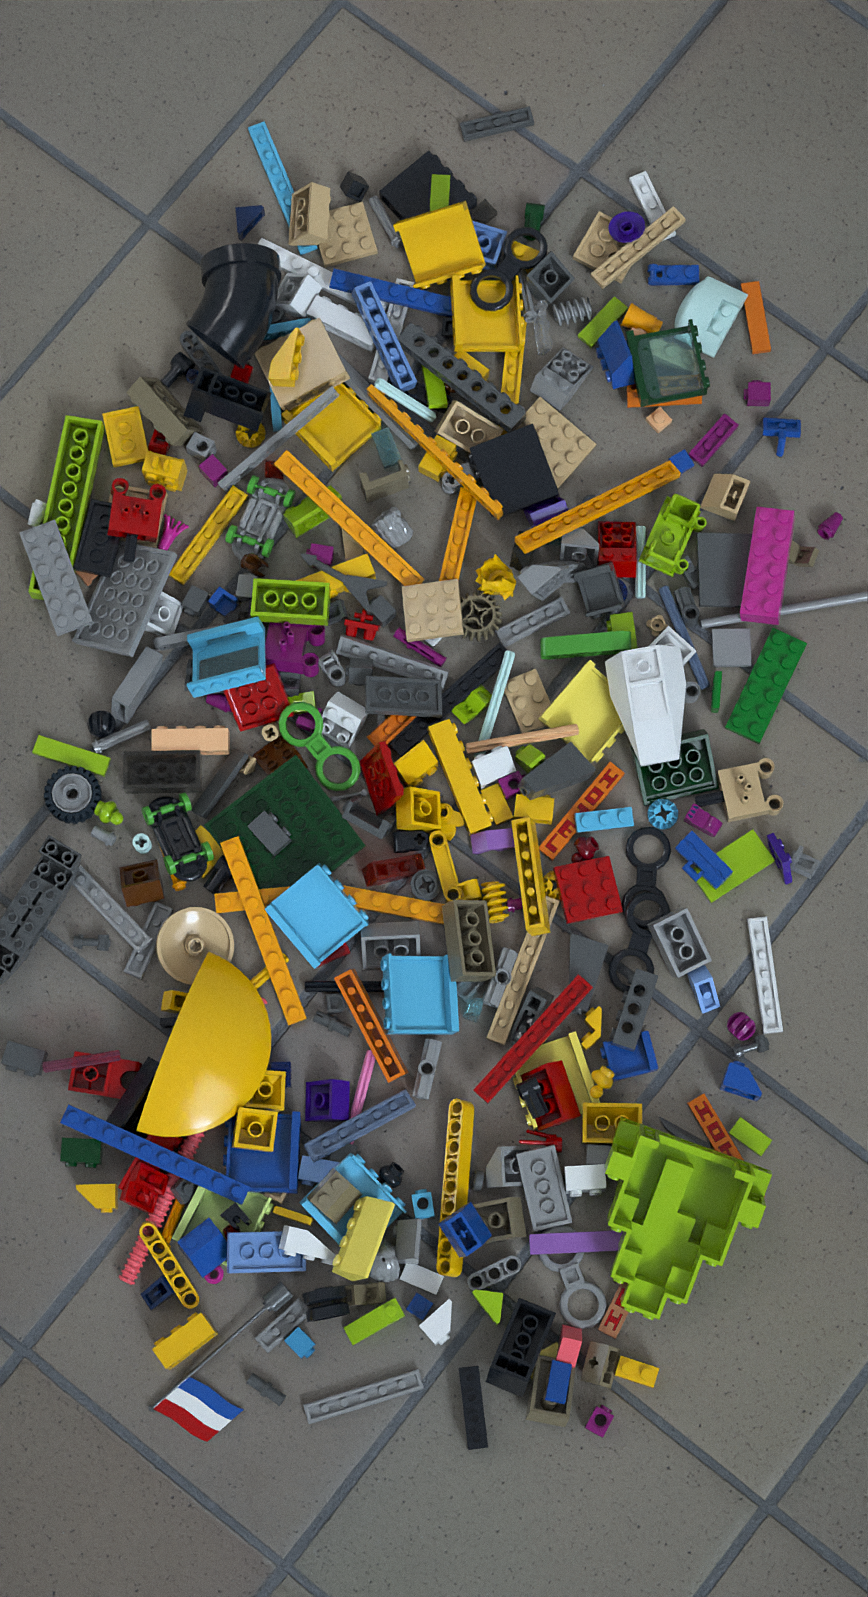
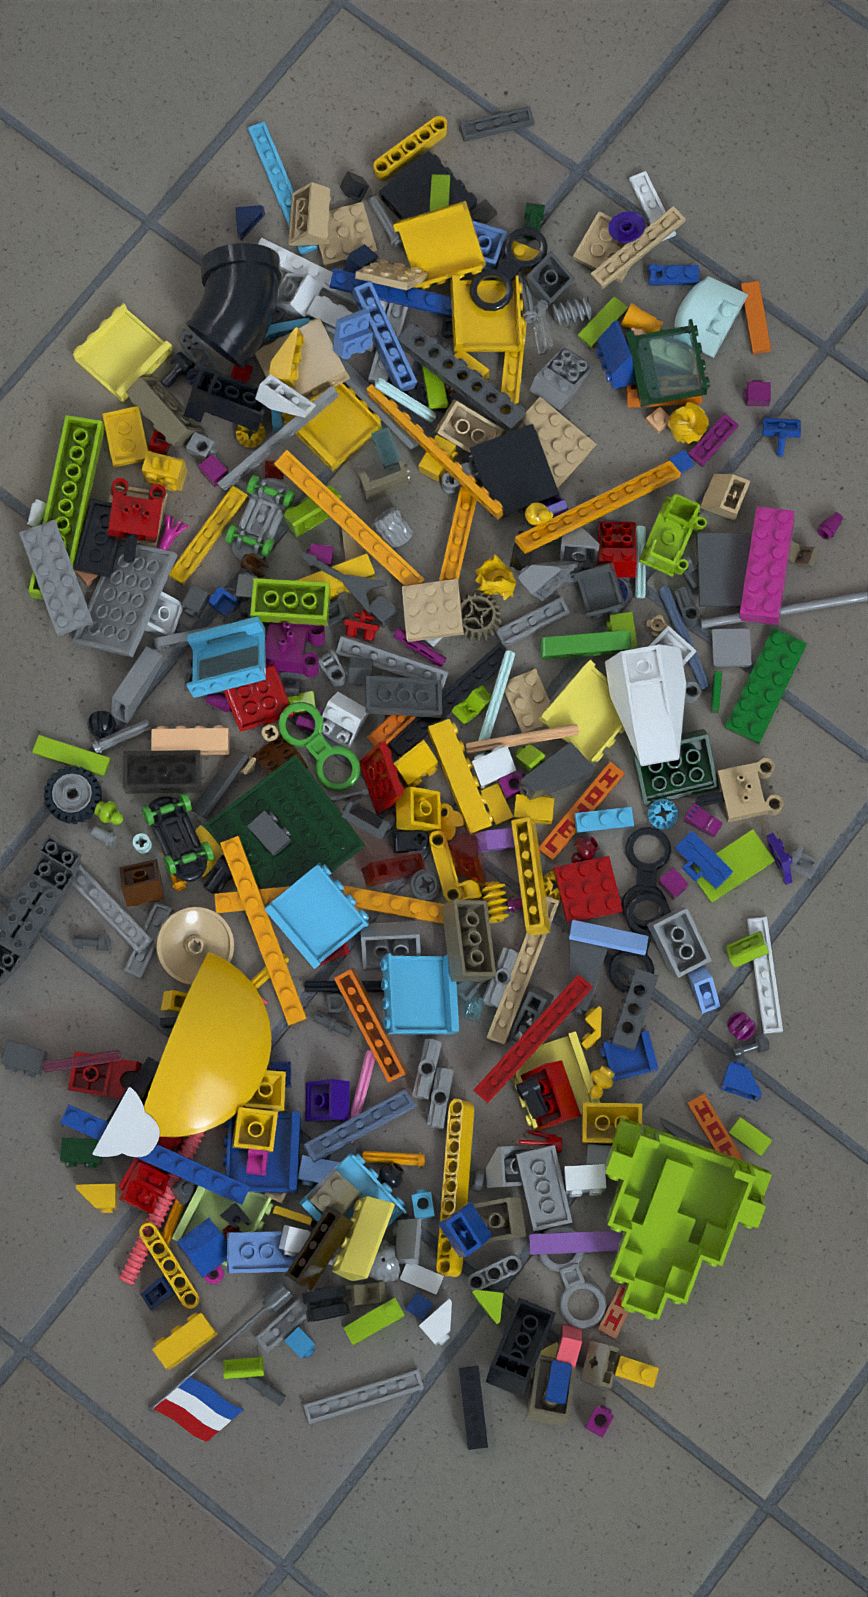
(121, 352): none -> light yellow panel
(129, 1130): none -> white sticker
(243, 1367): none -> lime tile
(257, 1162): none -> dark pink panel
(283, 398): none -> white slope
(319, 1248): none -> dark brown brick
(352, 334): none -> medium blue plate
(358, 259): none -> dark blue slope
(392, 275): none -> tan plate
(399, 1158): none -> light orange axle
(413, 140): none -> yellow beam
(442, 1085): none -> light grey piece
(468, 857): none -> clear red slope
(537, 514): none -> yellow animal
(608, 937): none -> light blue tile
(673, 883): none -> magenta panel
(688, 423): none -> yellow hair
(747, 949): none -> lime slope

